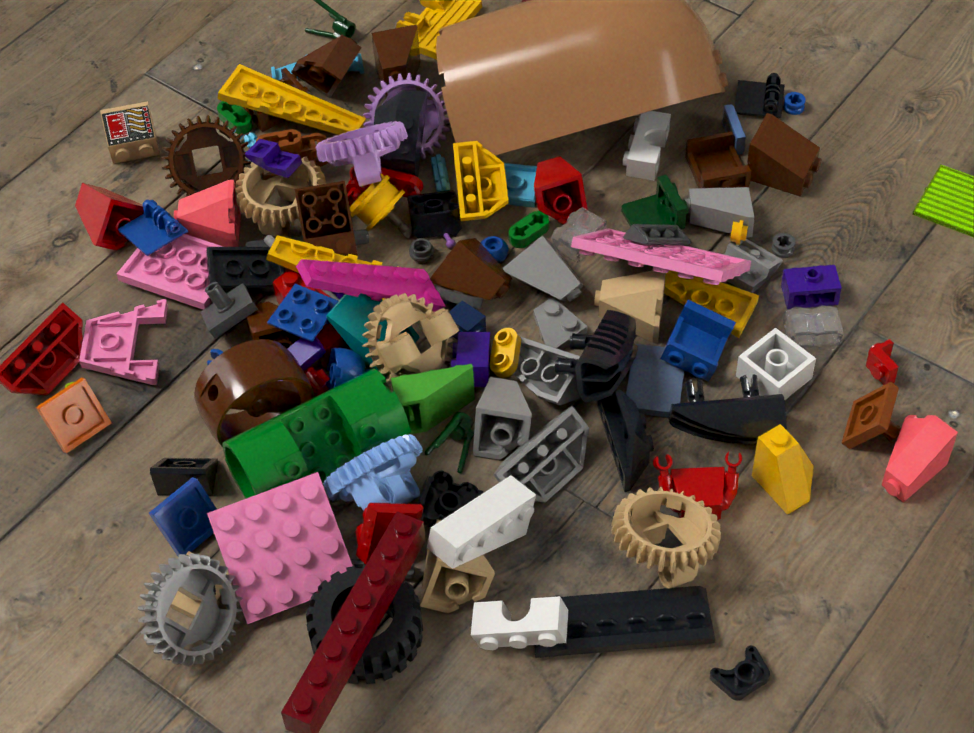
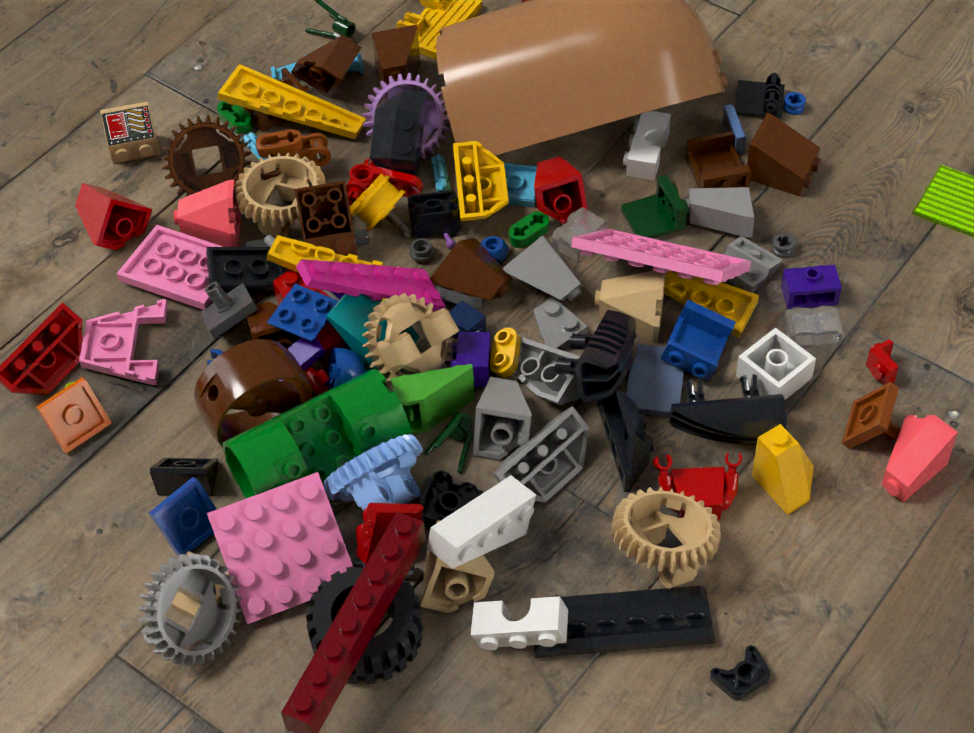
(152, 229): blue hinge -> none
(271, 158): dark purple slope -> none
(363, 149): lavender piece -> none
(657, 234): dark grey slope -> none
(738, 232): yellow plate -> none

